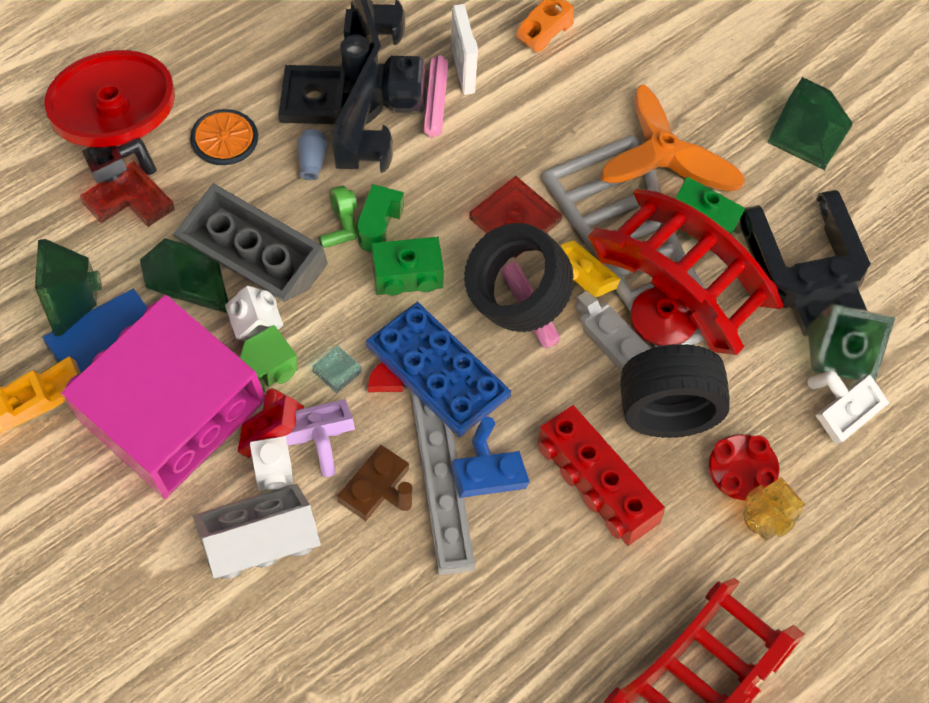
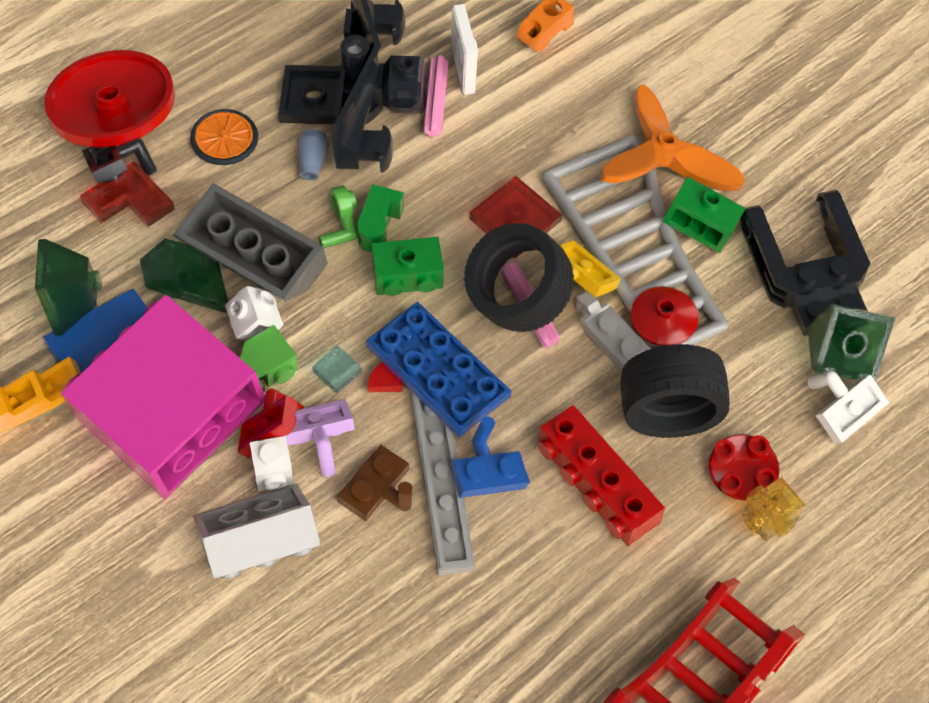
(672, 277): red fence -> none
(811, 124): clear green slope -> none

